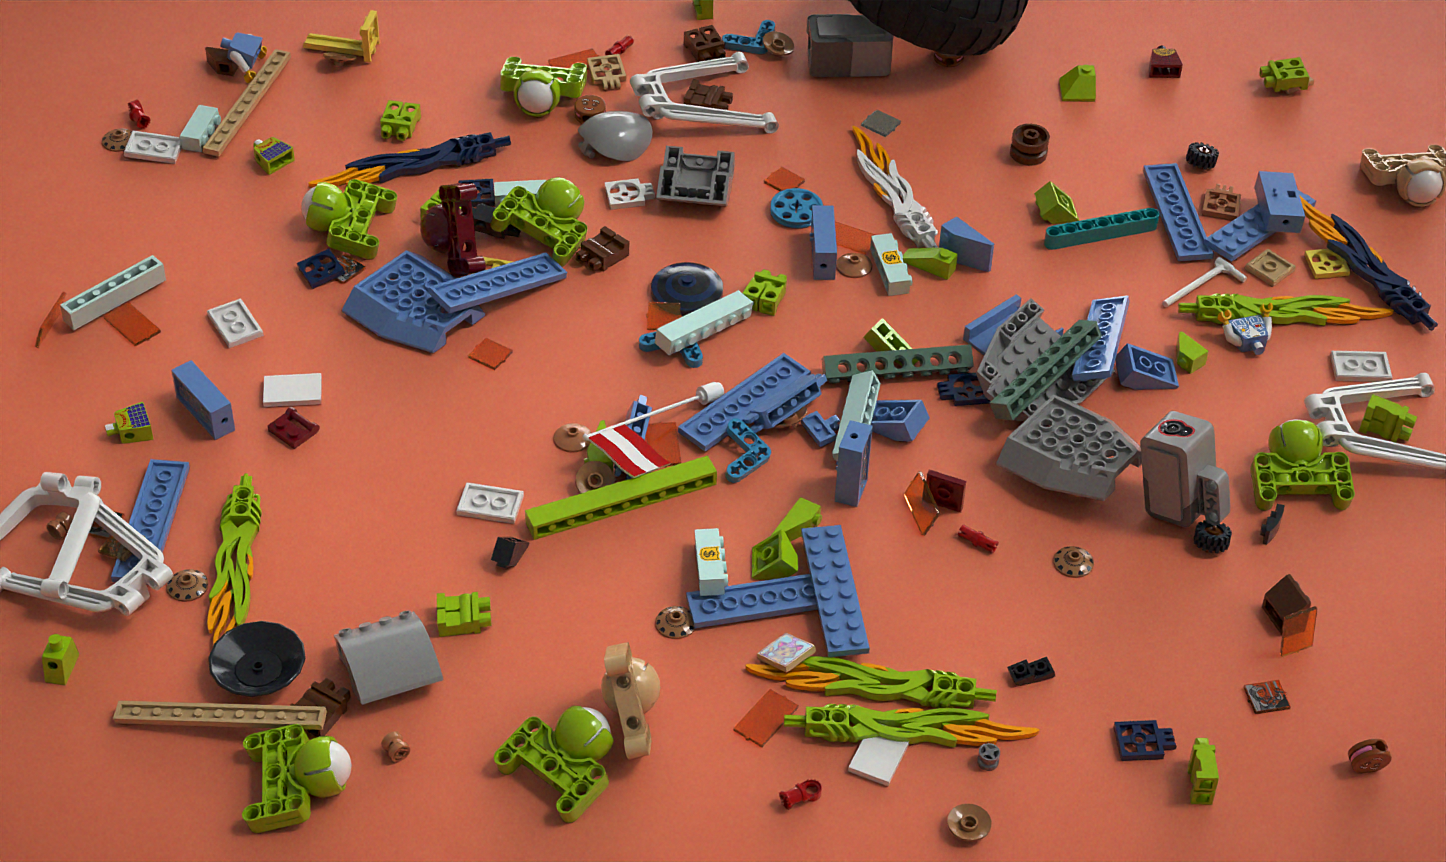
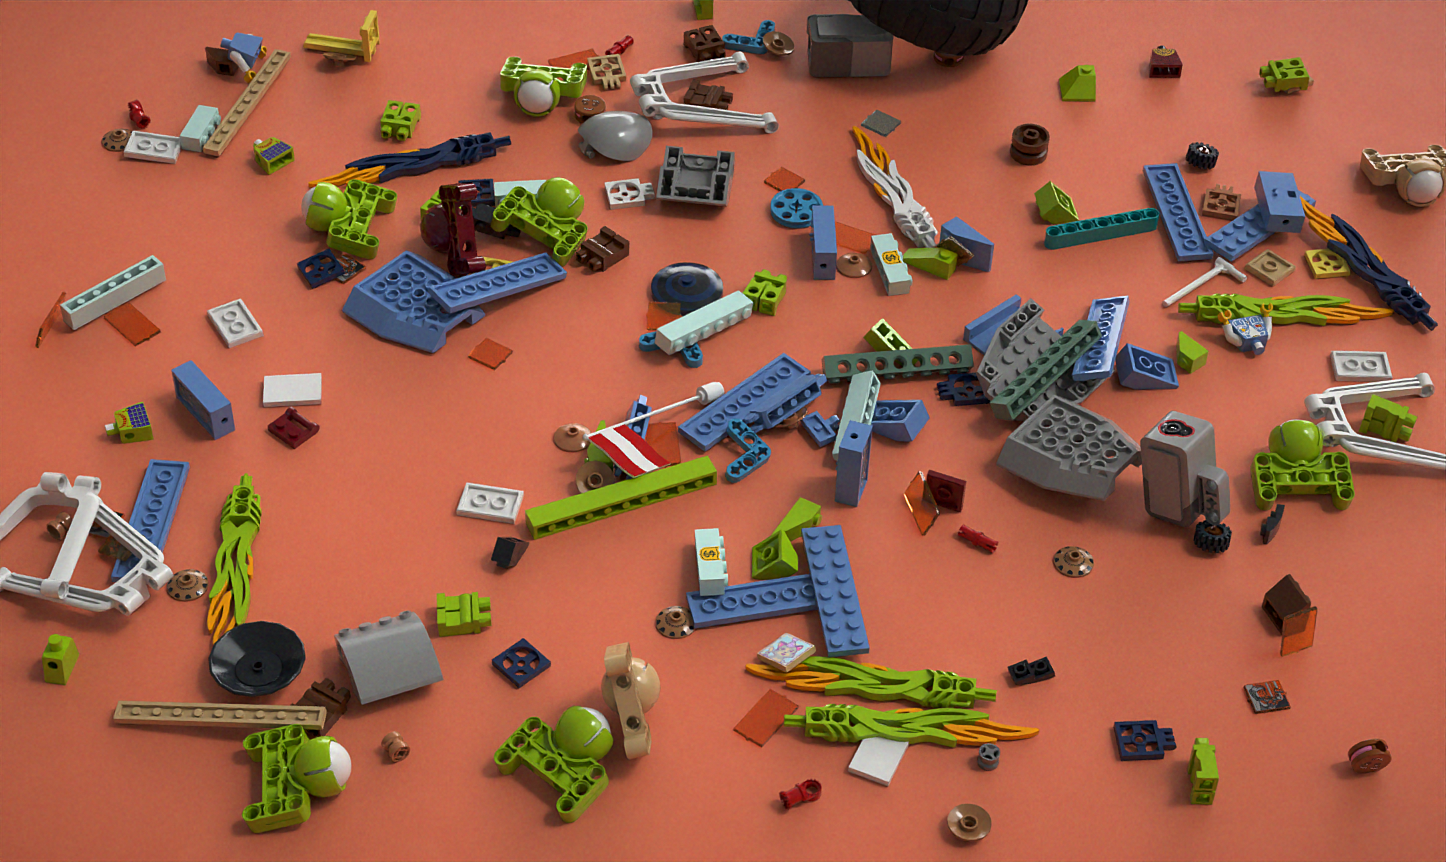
(530, 673): none -> dark blue piece
(953, 245): none -> clear orange piece

